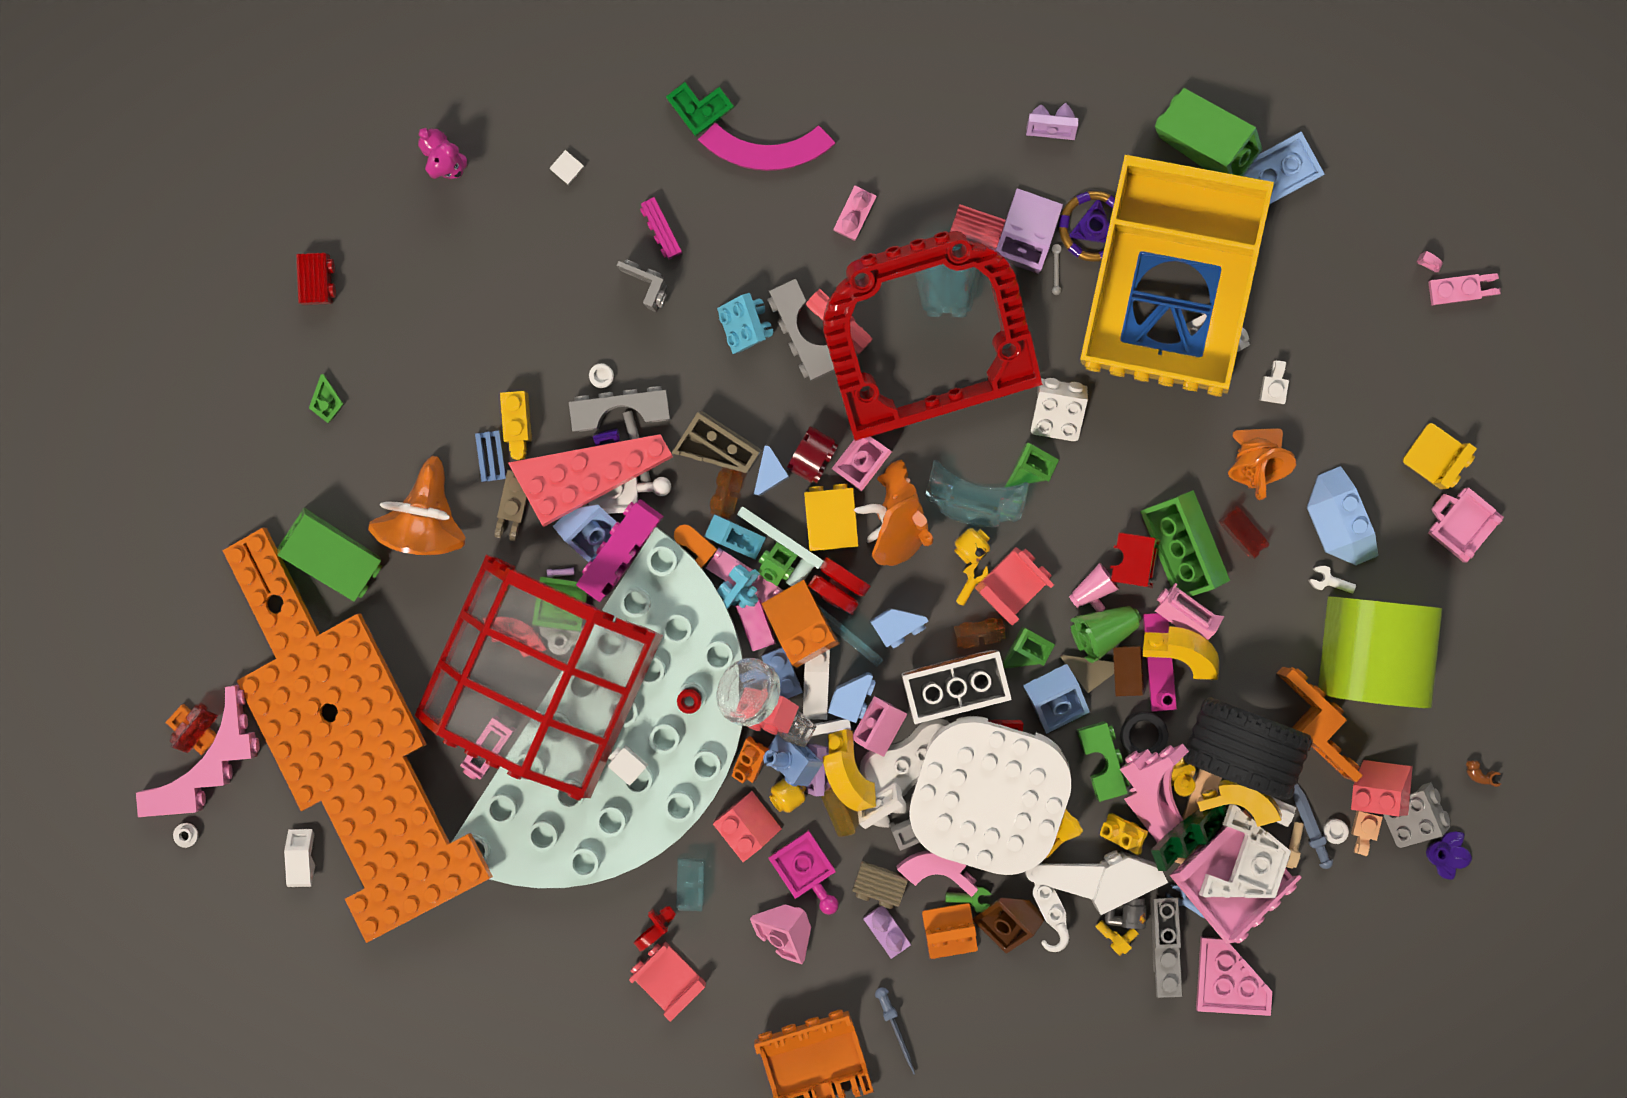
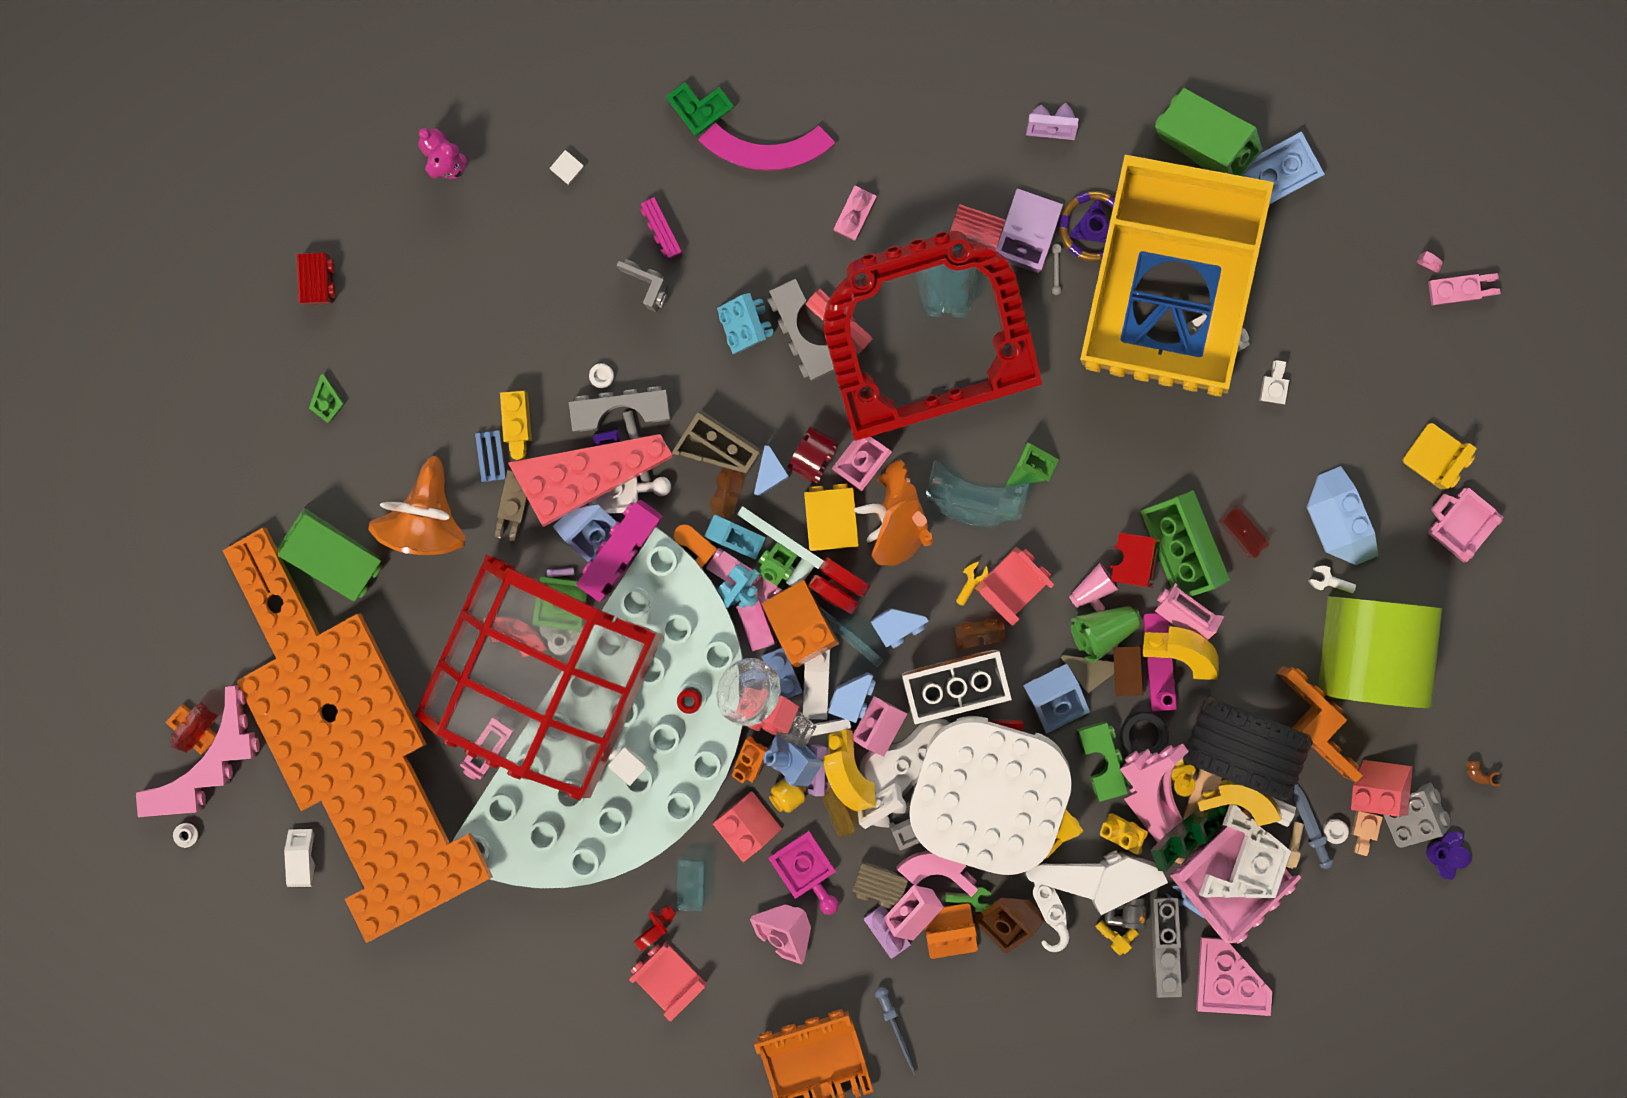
(913, 912): none -> bright pink brick
(972, 546): yellow head -> none
(1028, 650): bright green slope -> none
(1059, 409): white bracket -> none
(1261, 459): orange helmet -> none

